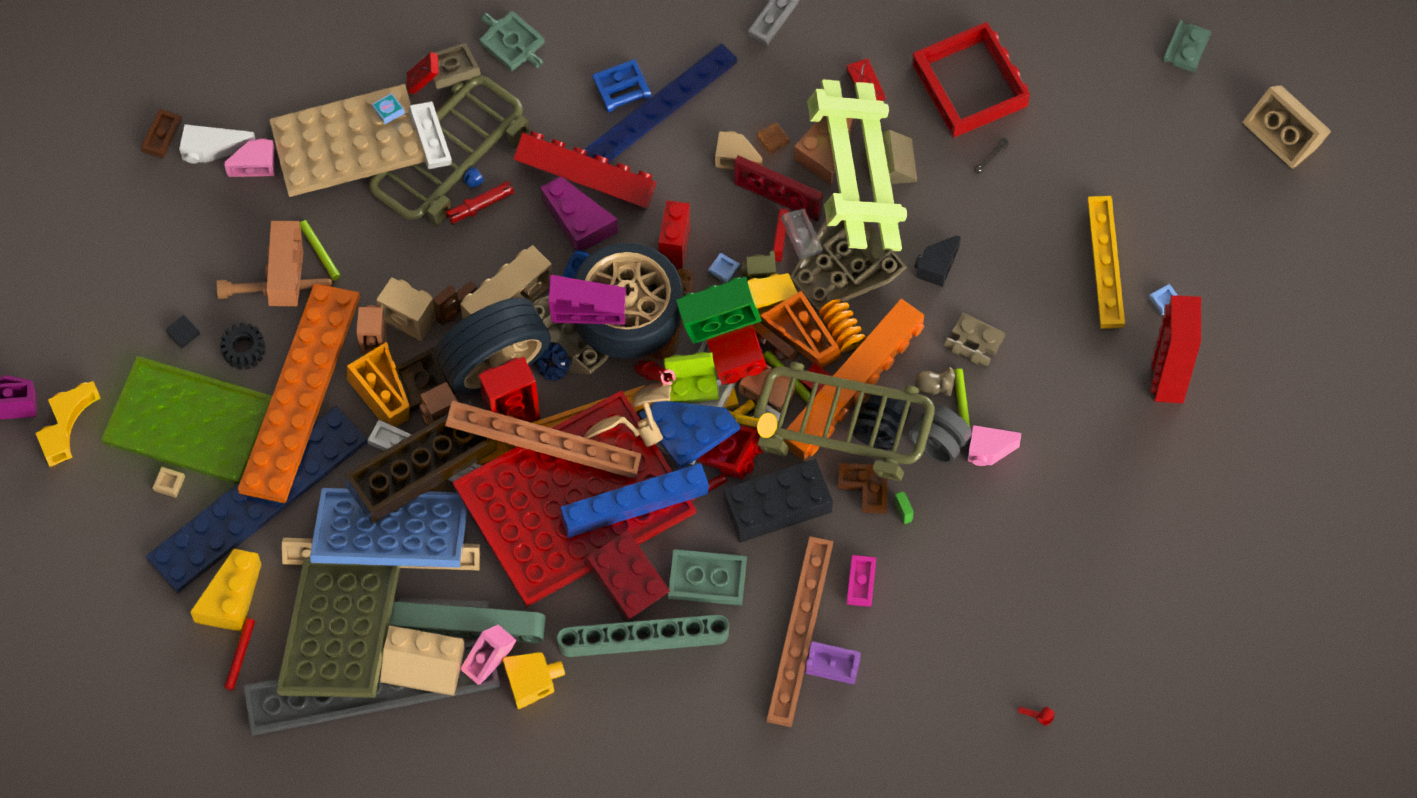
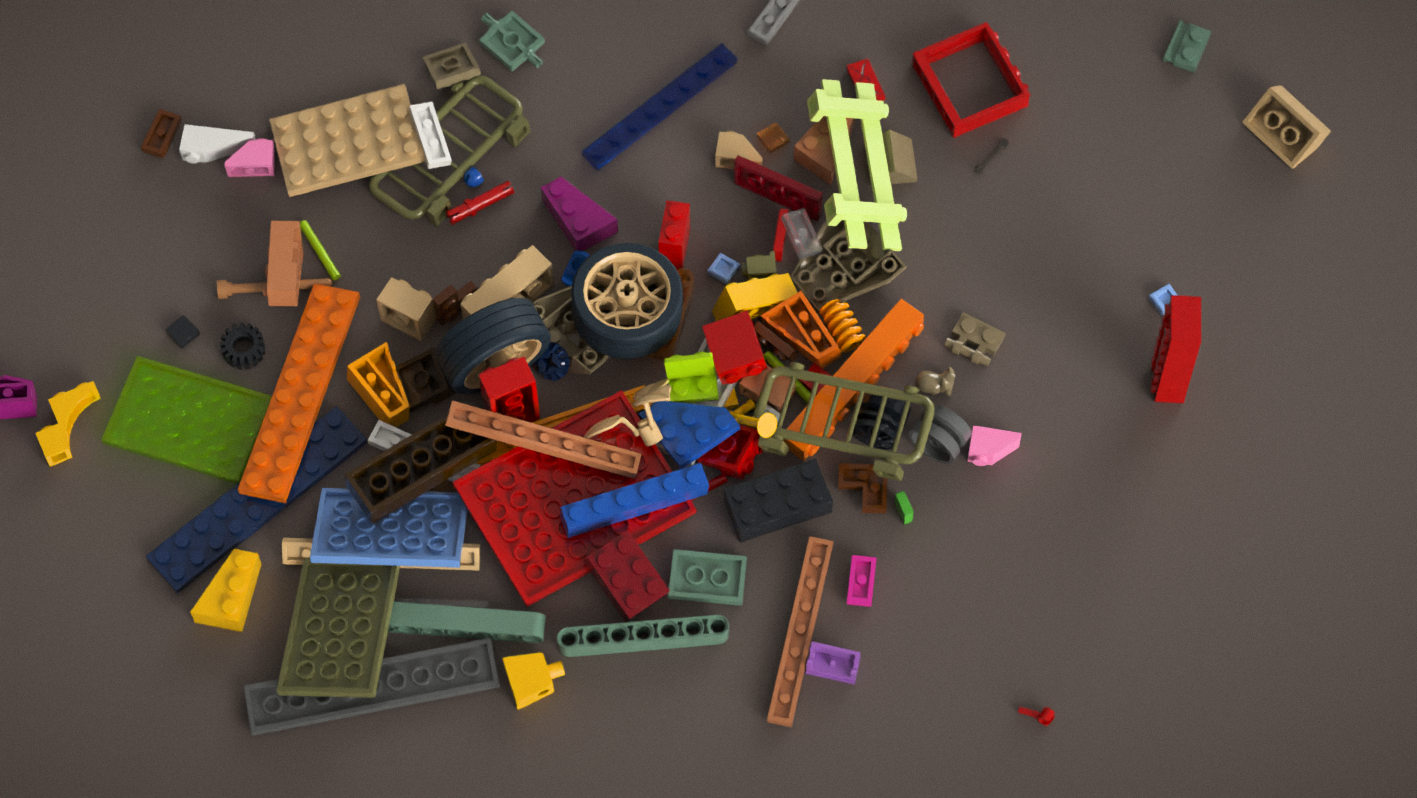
(168, 482): tan tile -> none
(239, 654): red bar -> none
(371, 328): nougat brick -> none
(388, 108): light blue tile -> none
(422, 73): red tile -> none
(422, 660): tan slope -> none
(436, 403): nougat brick -> none
(488, 653): bright pink slope -> none
(585, 170): red brick -> none
(586, 302): magenta wedge -> none
(618, 79): blue plate -> none
(654, 372): red pin -> none
(718, 309): green brick -> none
(937, 261): black slope -> none
(961, 395): lime bar -> none
(1106, 262): yellow plate -> none

